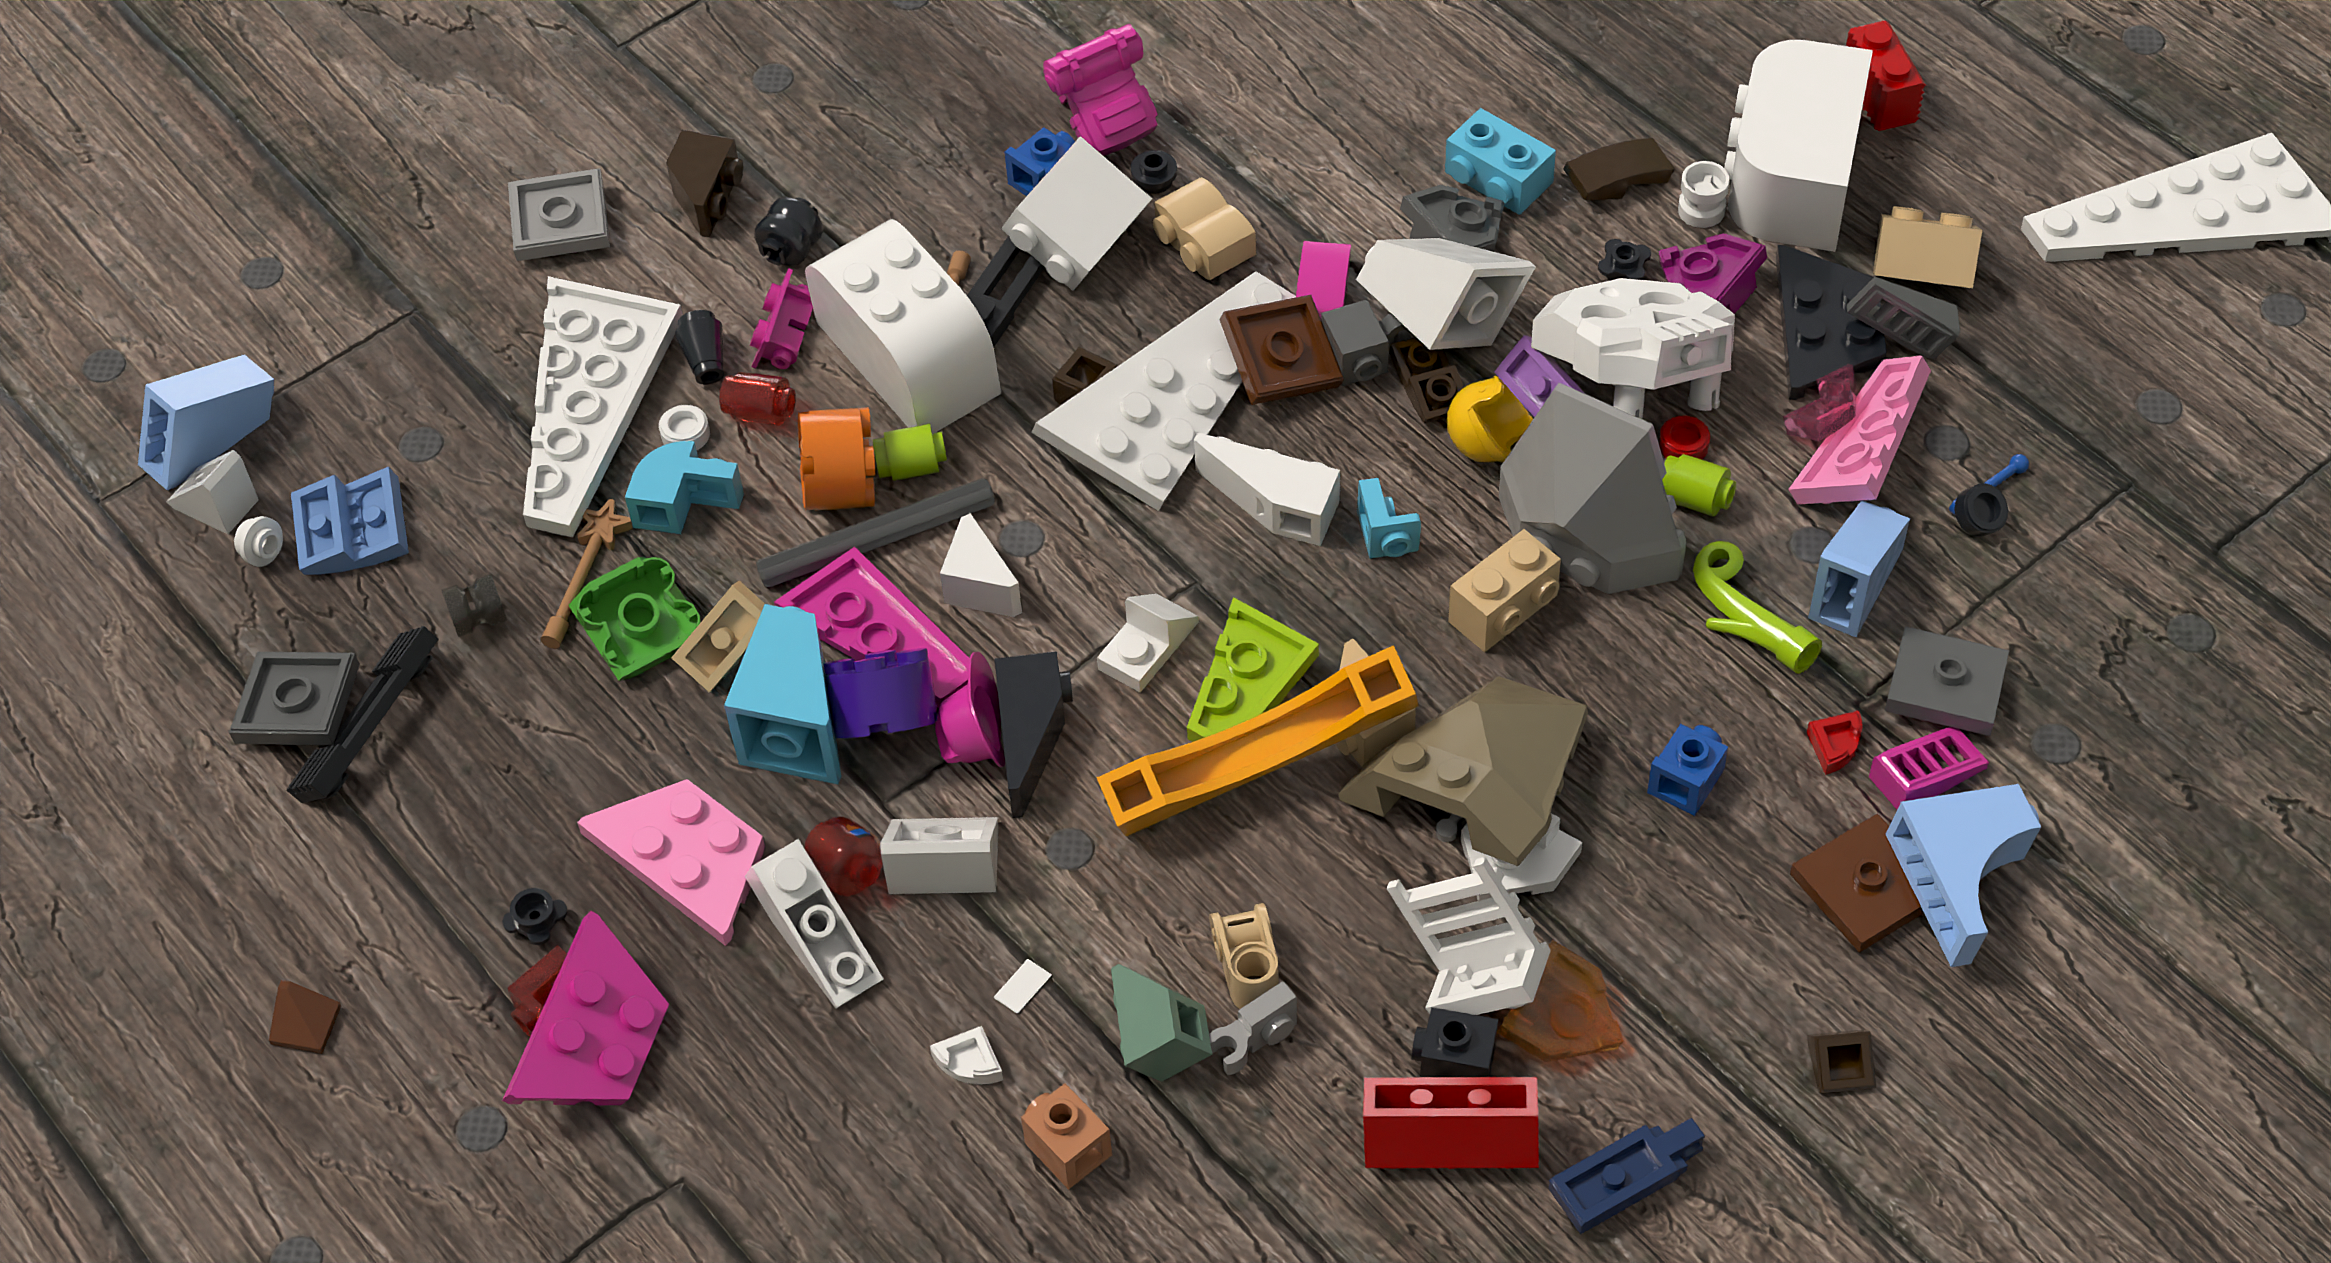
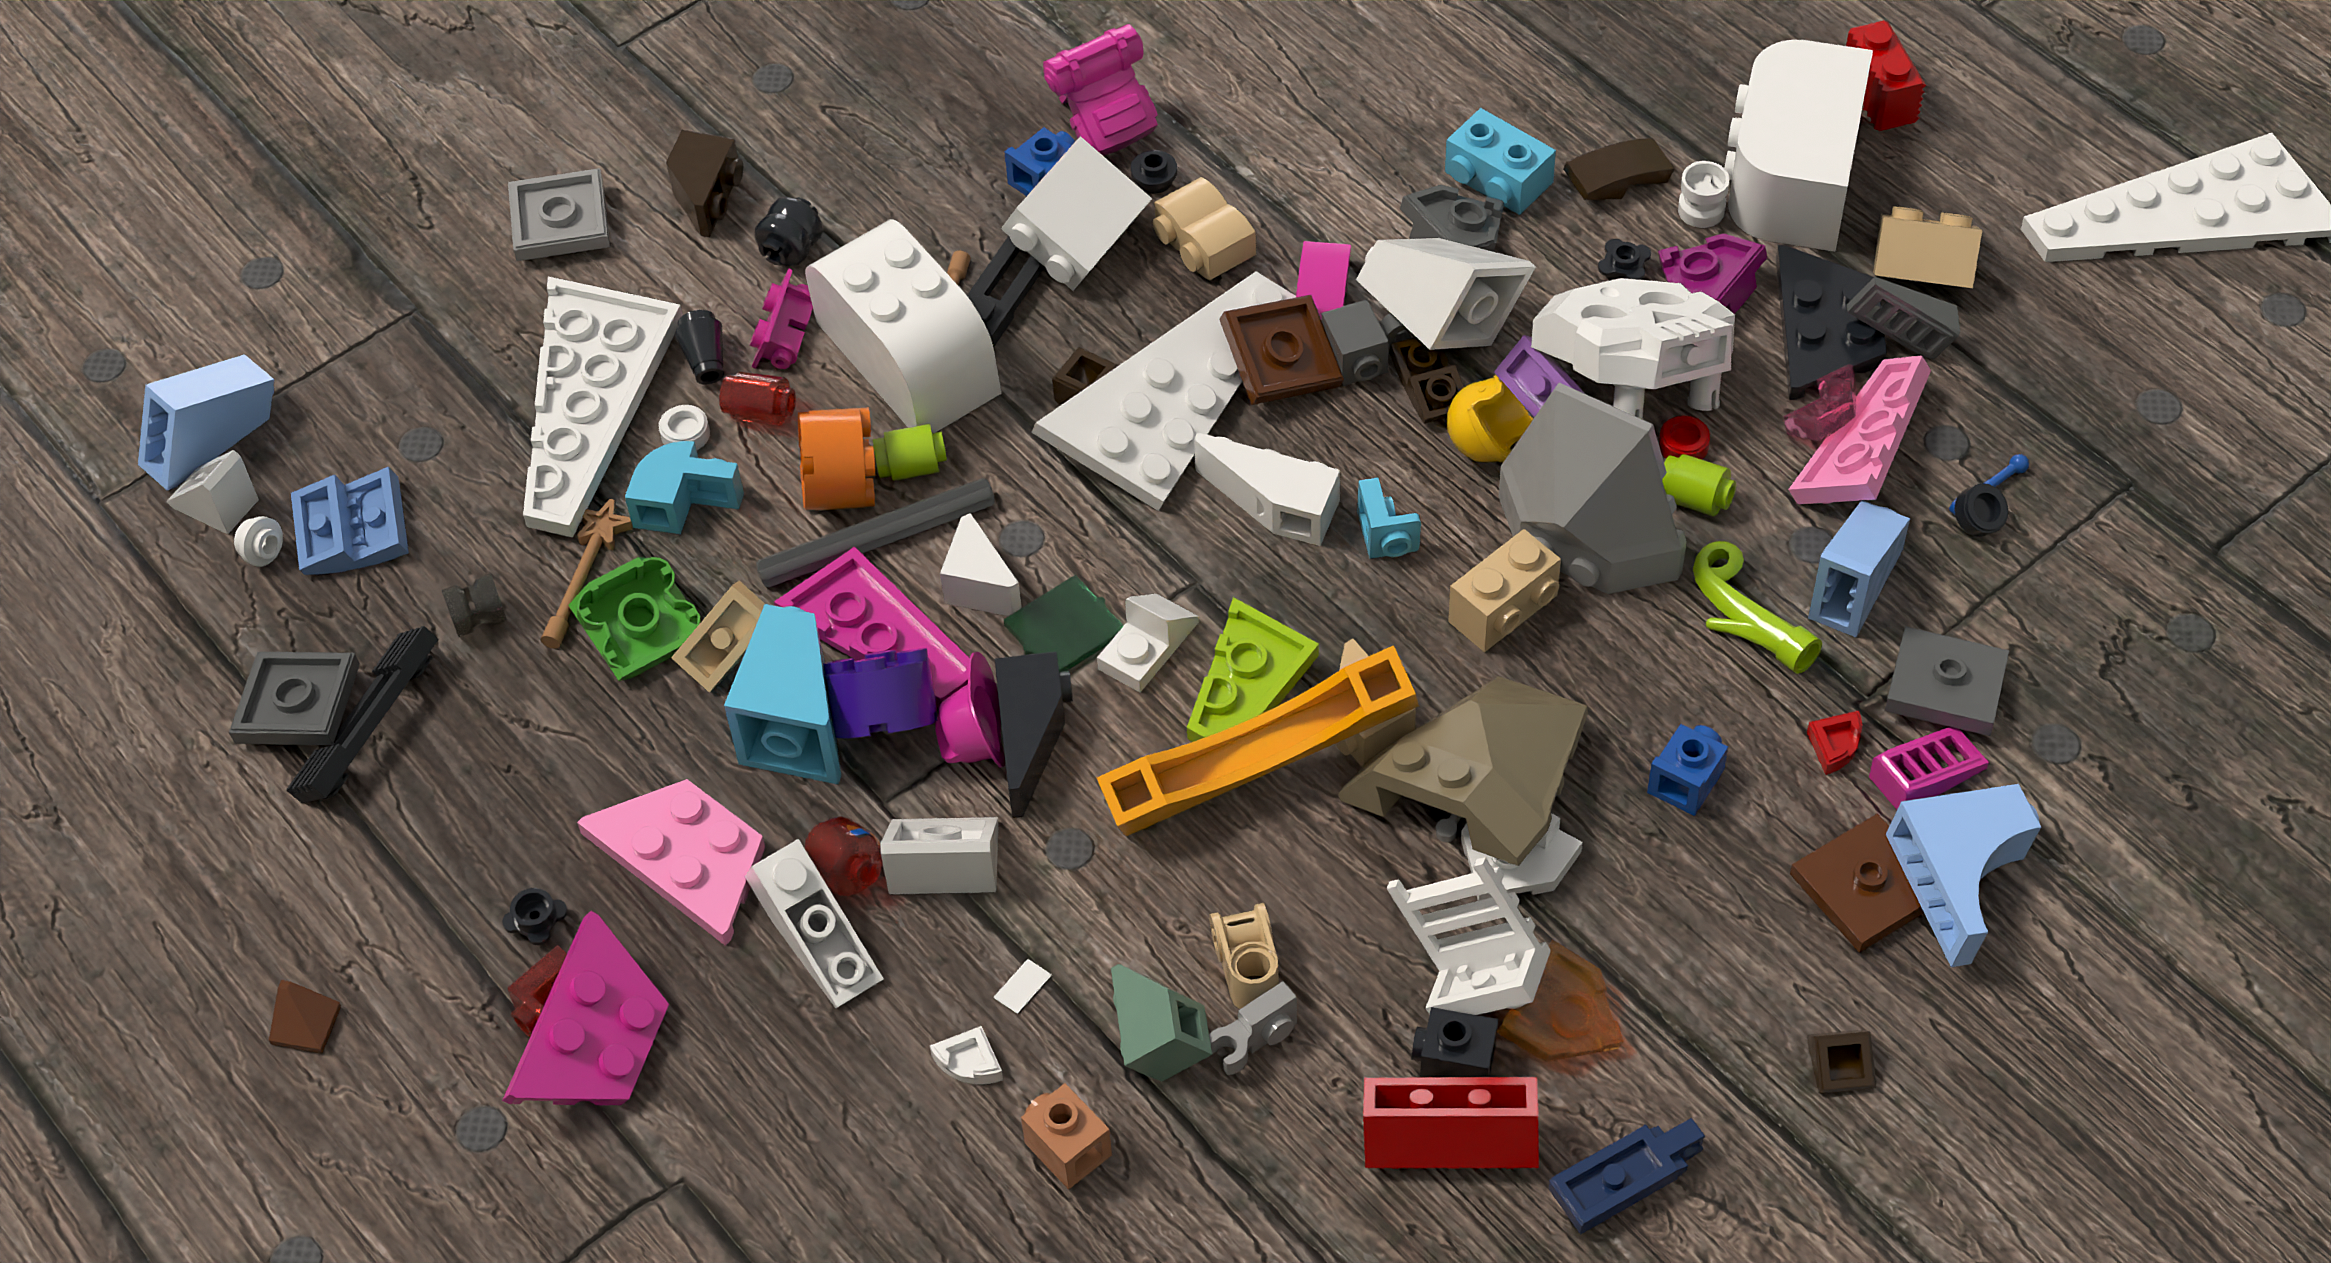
(1065, 621): none -> clear green piece

